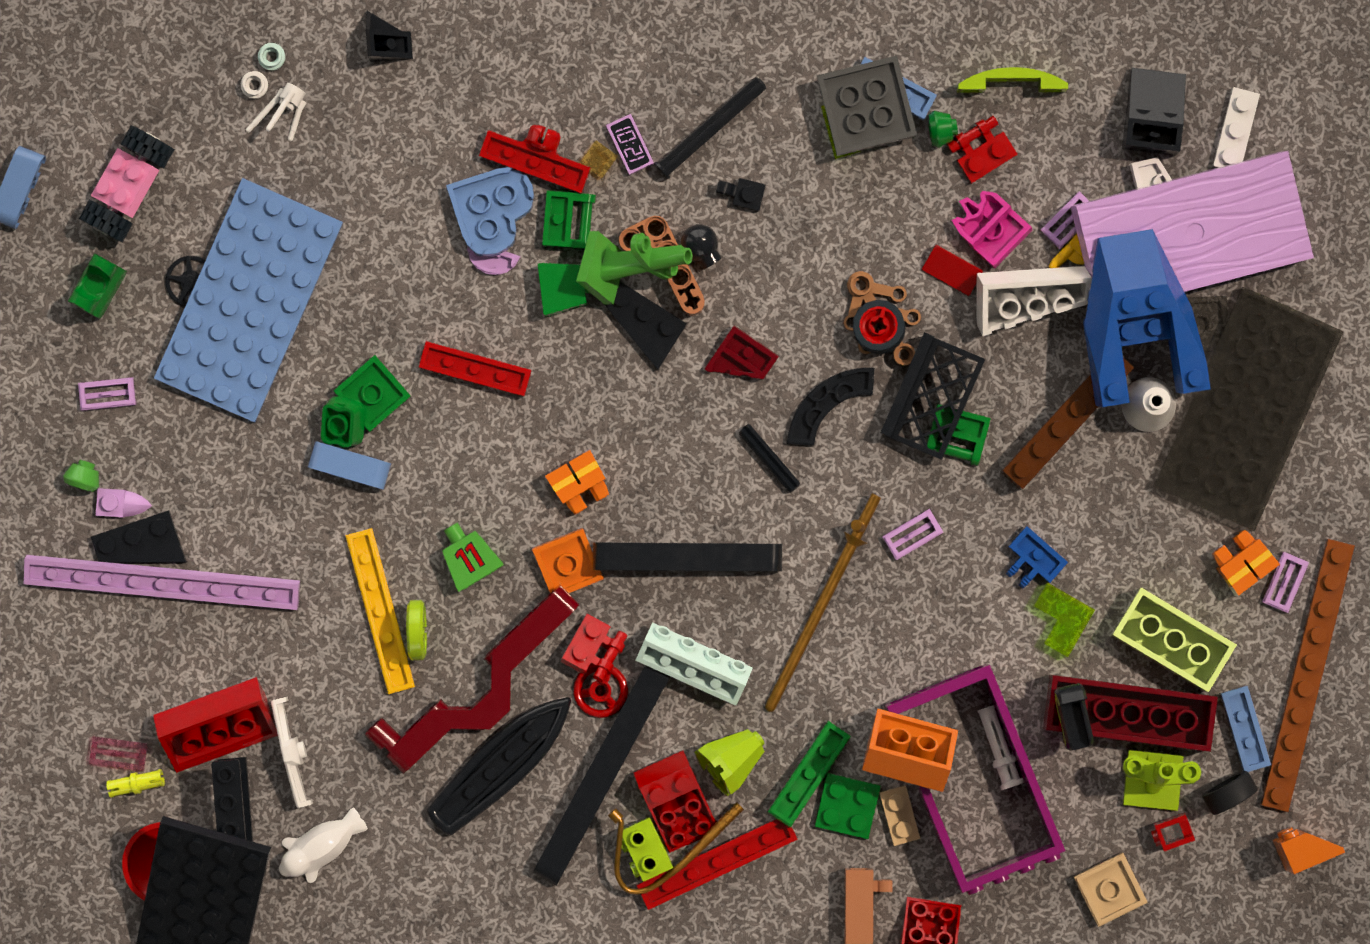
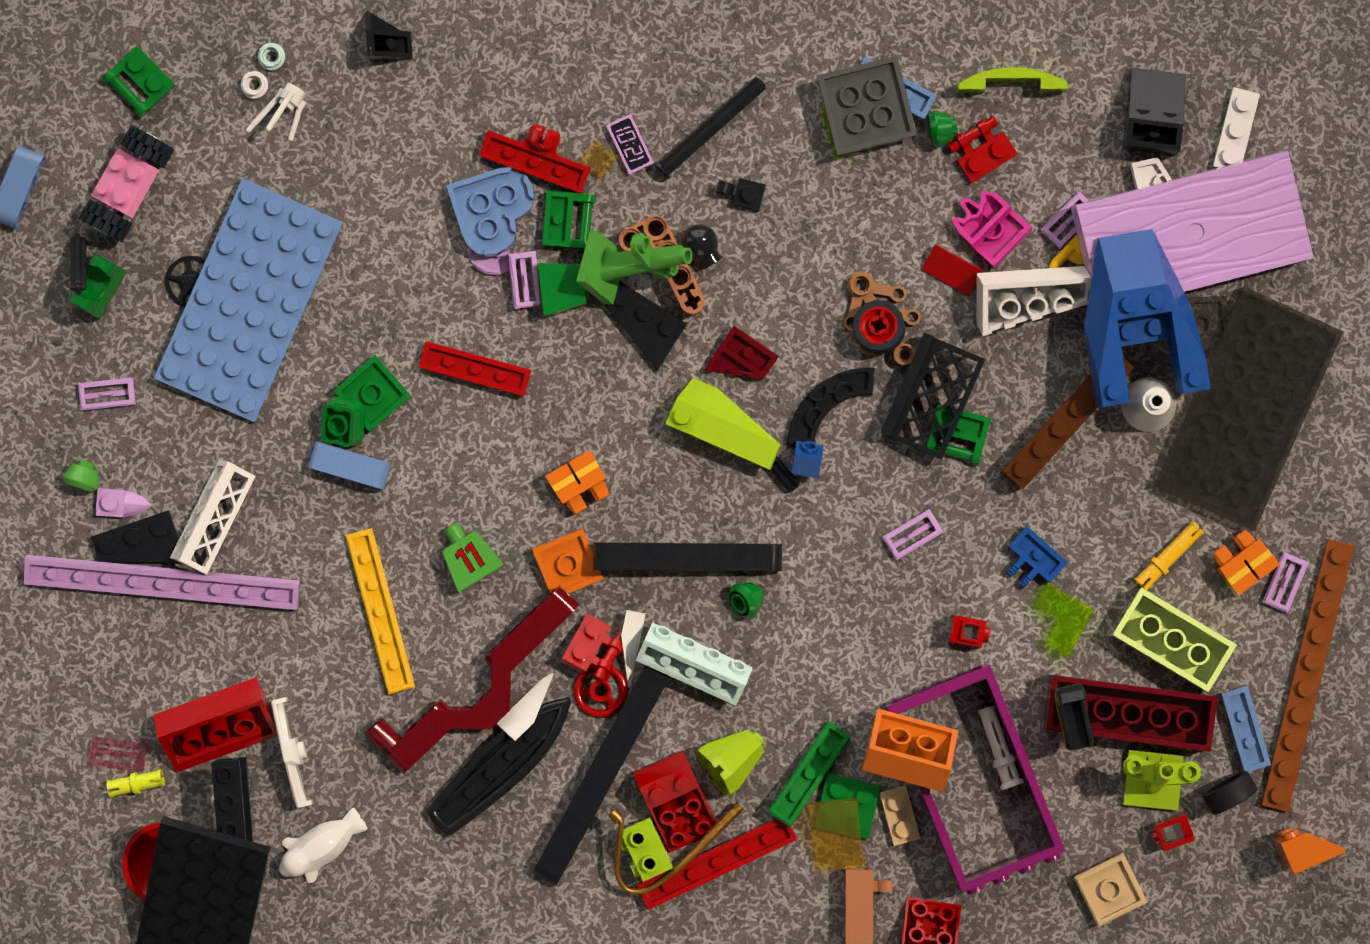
(78, 264): none -> black axle
(145, 75): none -> green plate
(203, 512): none -> white fence
(415, 630): lime wheel -> none
(514, 282): none -> lavender tile
(525, 711): none -> white sticker
(631, 639): none -> white sticker
(716, 420): none -> lime wedge
(746, 599): none -> green cone
(807, 459): none -> blue plate
(836, 834): none -> clear yellow piece
(853, 541): pearl gold piece -> none
(969, 631): none -> red window
(1160, 564): none -> yellow pin

